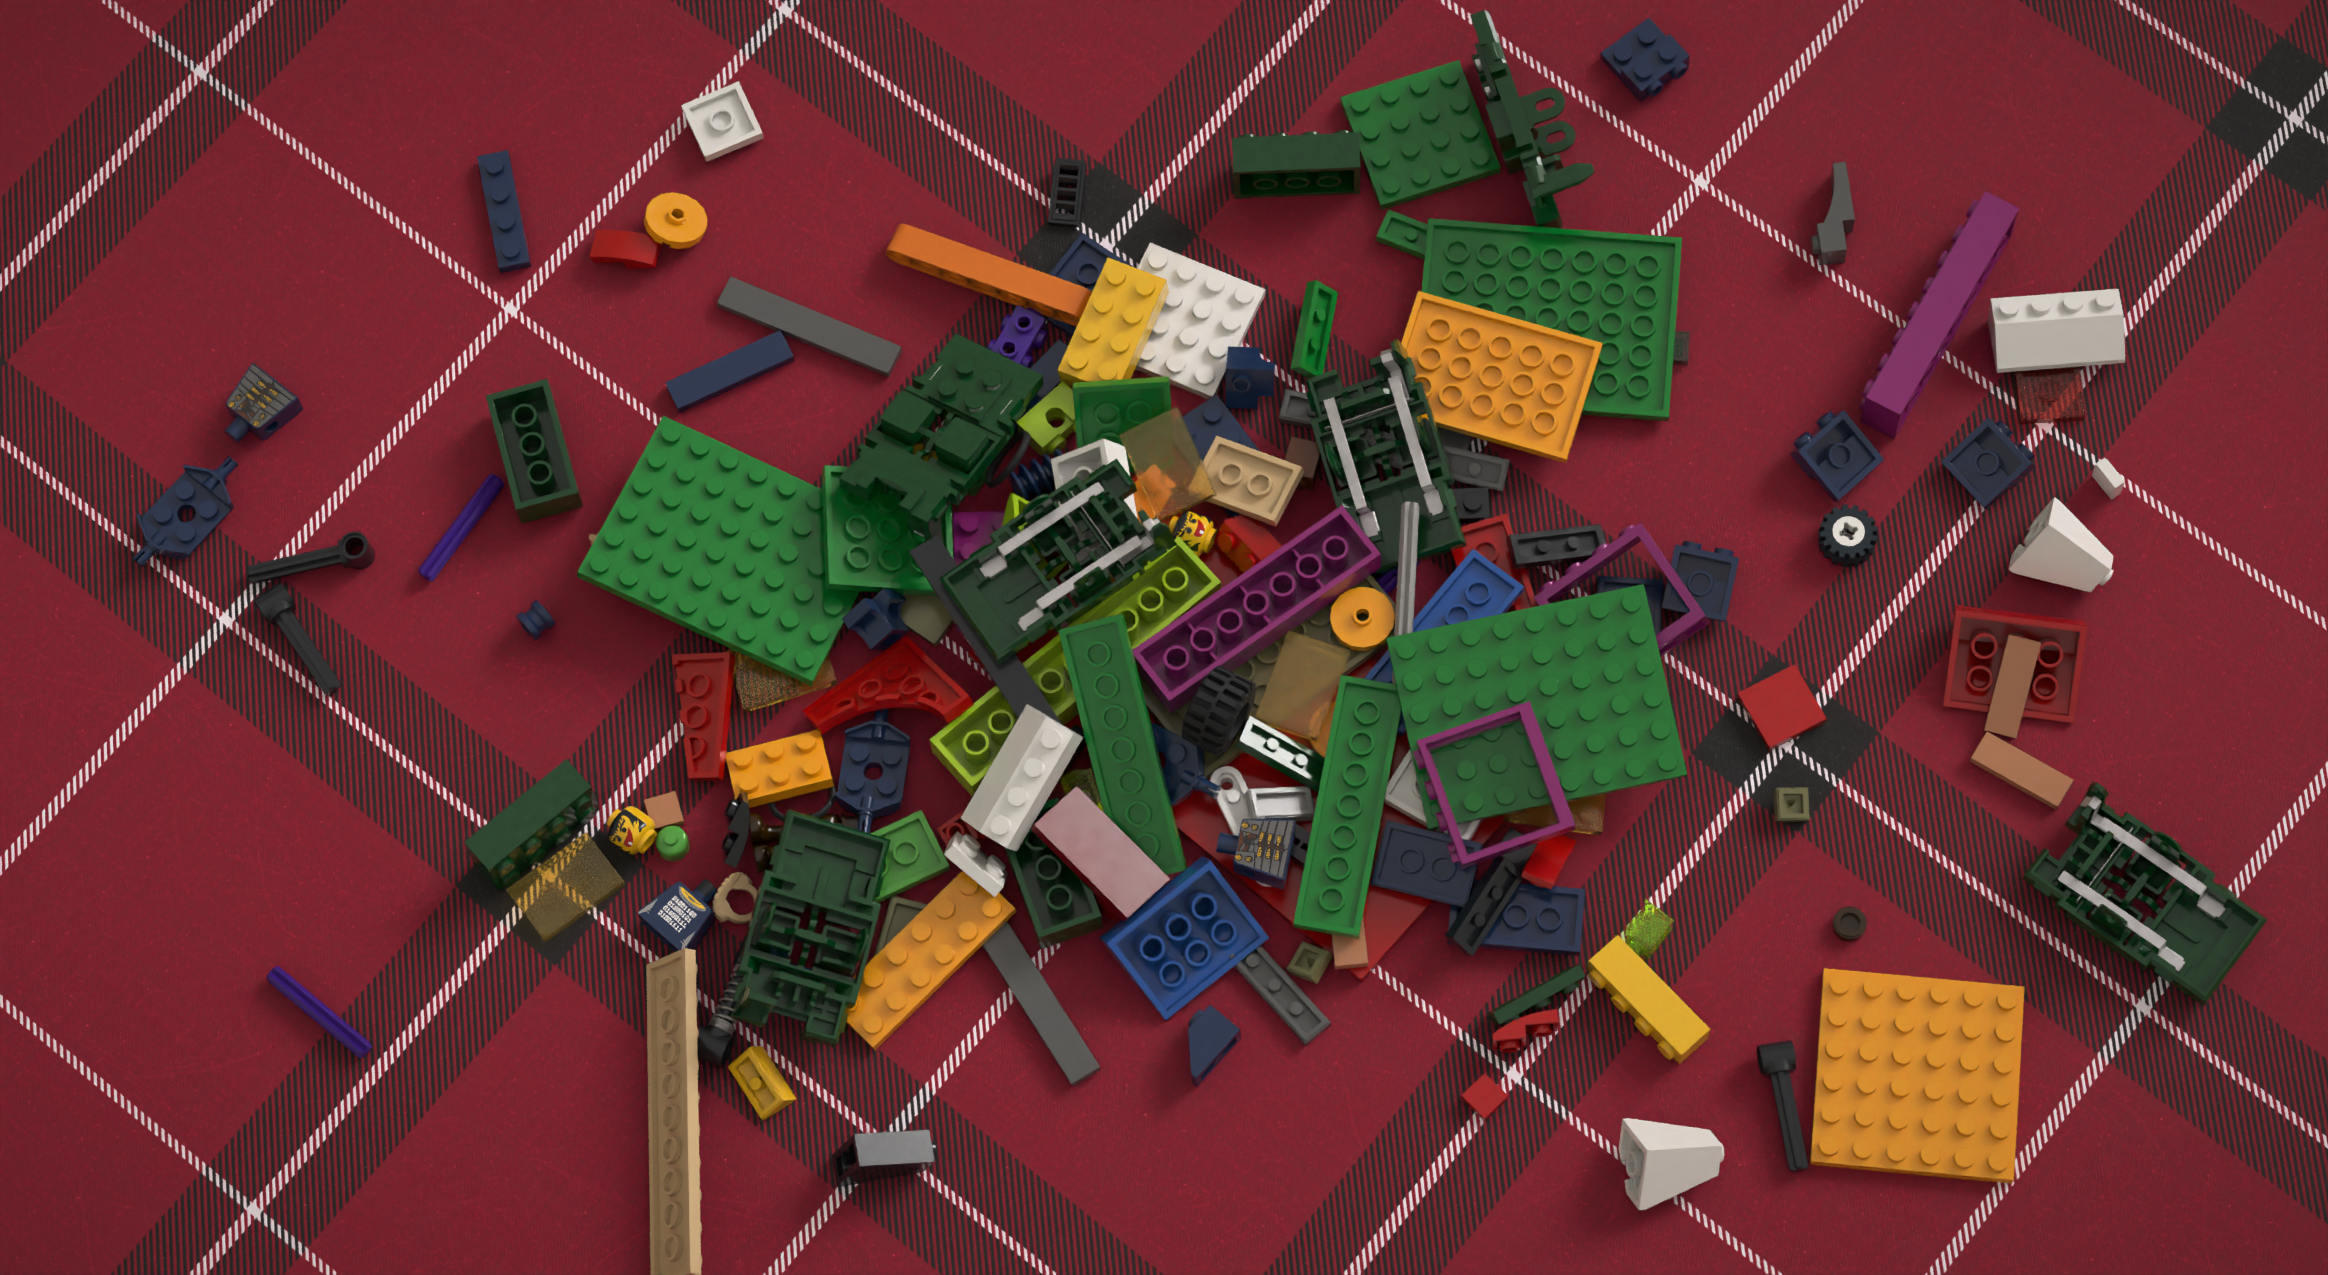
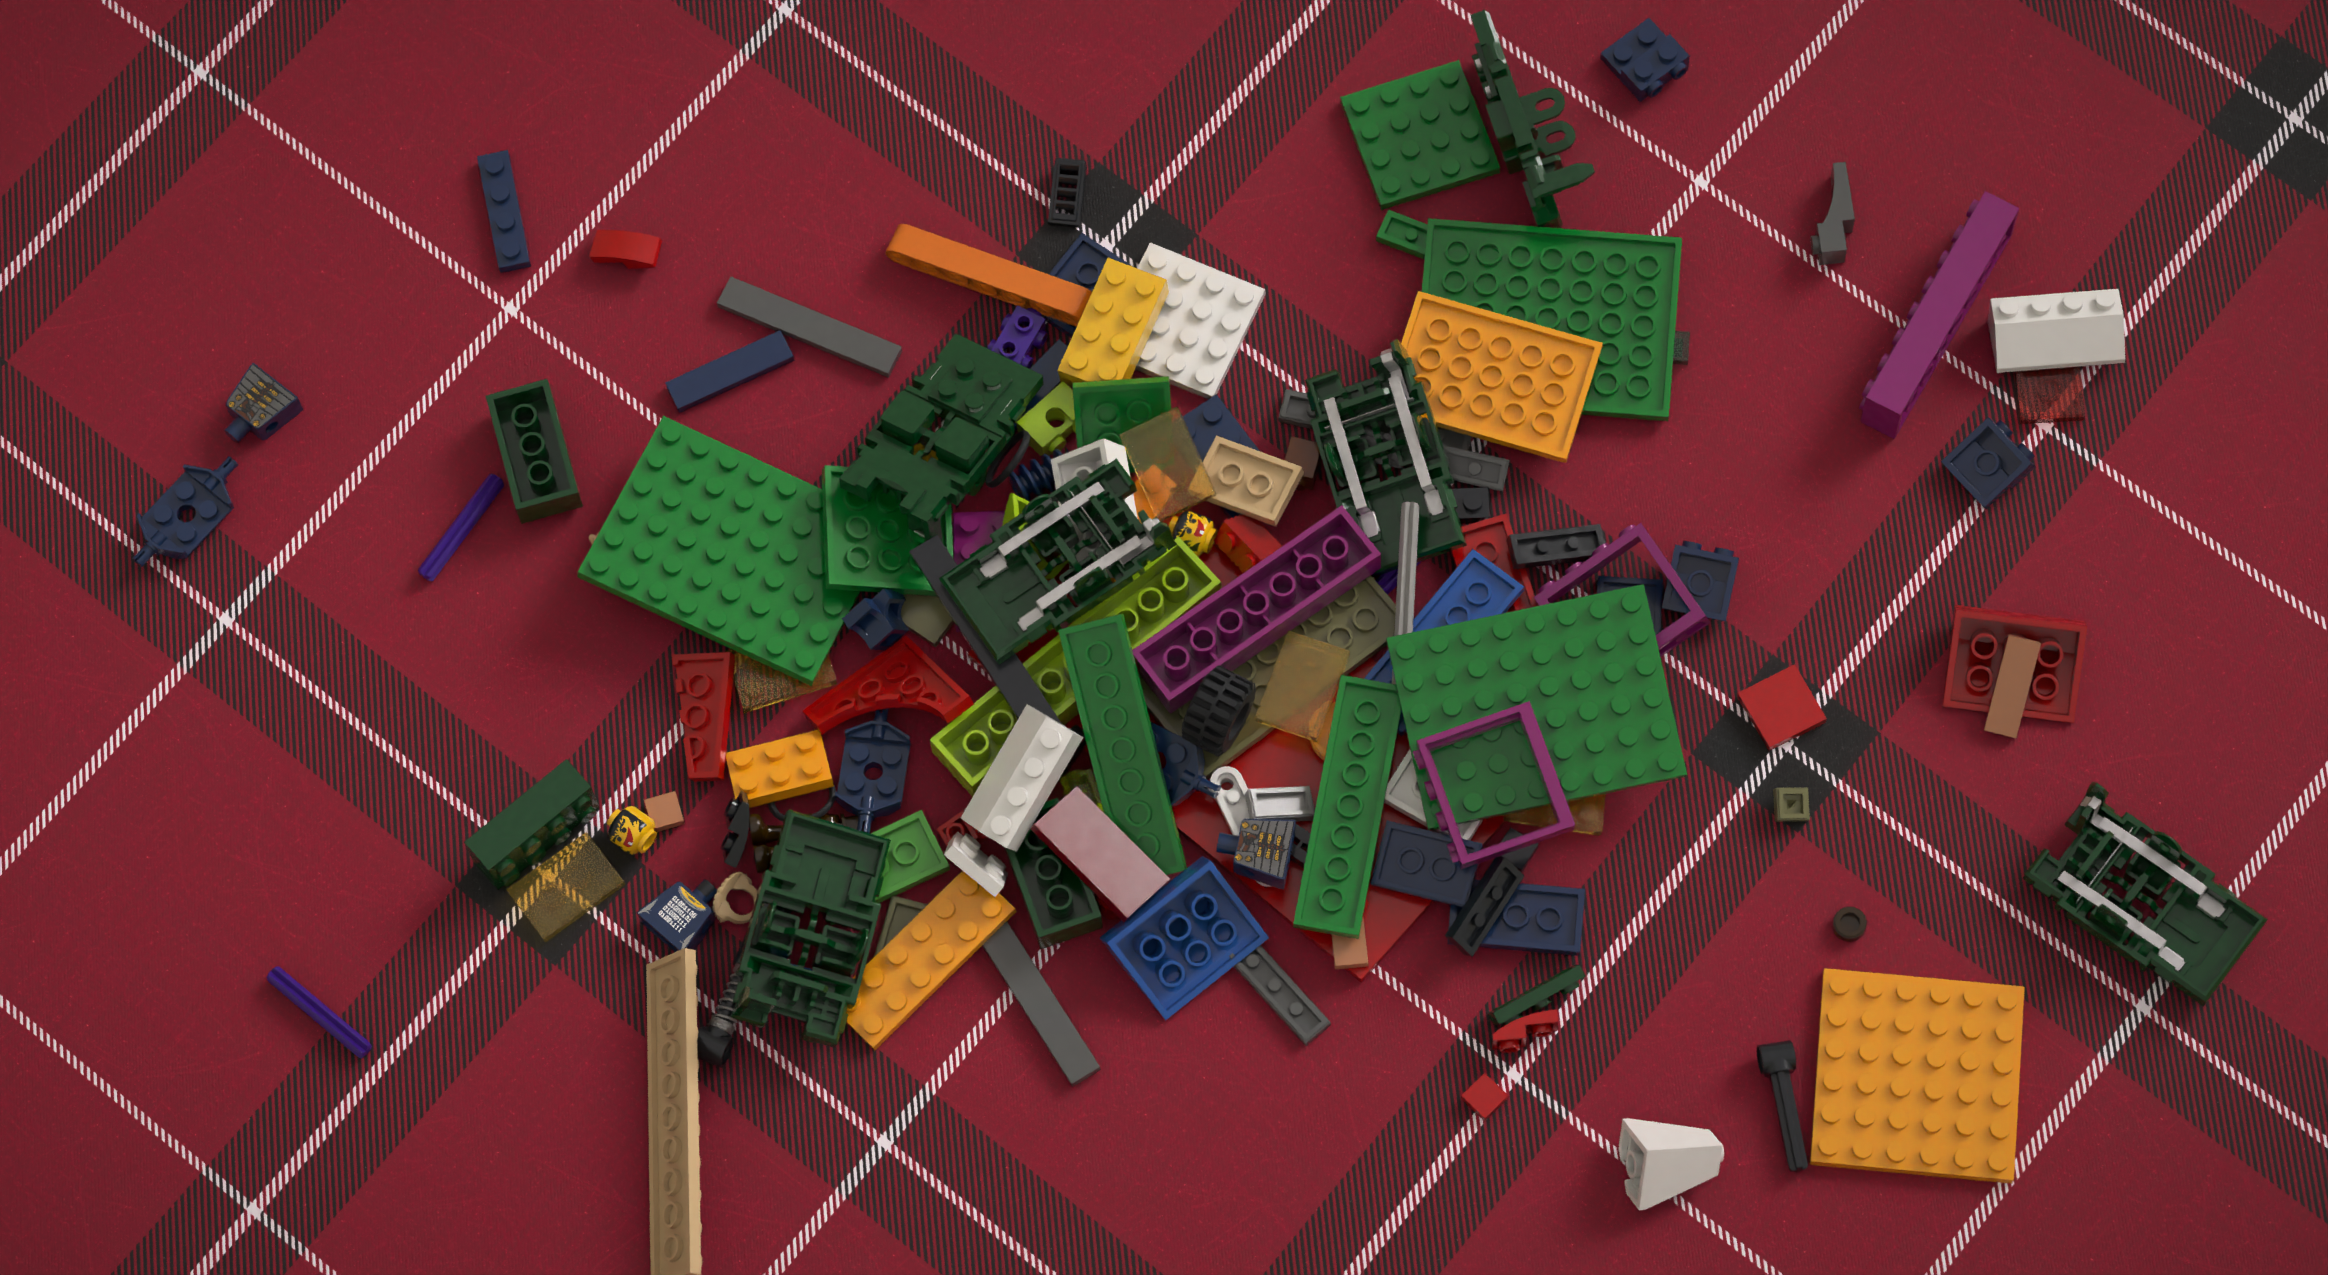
(279, 609): black axle -> none
(316, 560): black axle -> none
(535, 620): dark blue wheel -> none
(672, 843): bright green piece -> none
(675, 220): light orange plate -> none
(722, 121): white plate -> none
(761, 1082): yellow slope -> none
(883, 1156): slope -> none
(1209, 1041): dark blue slope -> none
(1247, 377): dark blue brick -> none
(1281, 753): dark green plate -> none
(1296, 164): dark green brick -> none
(1309, 962): olive tile -> none
(1314, 329): green plate -> none
(1362, 634): light orange plate -> none
(1548, 861): red slope -> none
(1648, 930): clear neon green window -> none
(1648, 1000): yellow brick -> none
(1836, 454): dark blue plate -> none
(1848, 547): black wheel -> none
(2021, 770): nougat tile -> none
(2062, 551): white slope -> none
(2108, 478): white tile -> none

